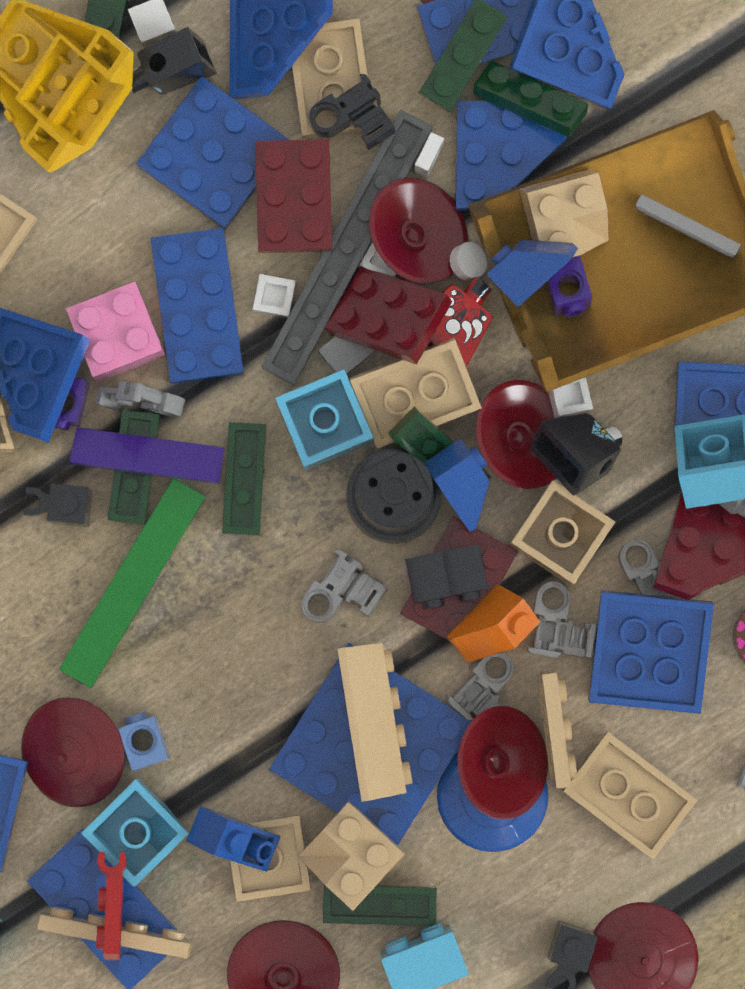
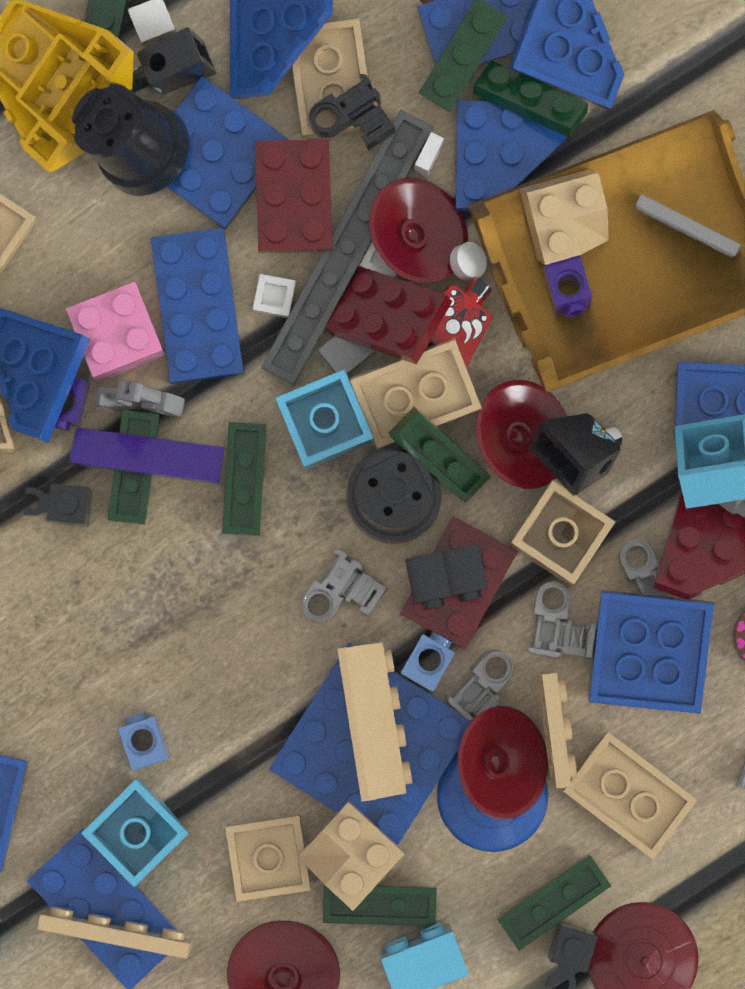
(73, 752): dark red hat -> none
(111, 901): red plate -> none
(132, 583): green tile -> none
(146, 135): none -> black piece
(233, 839): blue slope -> none
(416, 673): none -> medium blue brick
(461, 480): blue slope -> none
(493, 625): orange slope -> none
(528, 266): blue slope -> none
(554, 902): none -> dark green plate
(571, 399): white tile -> none

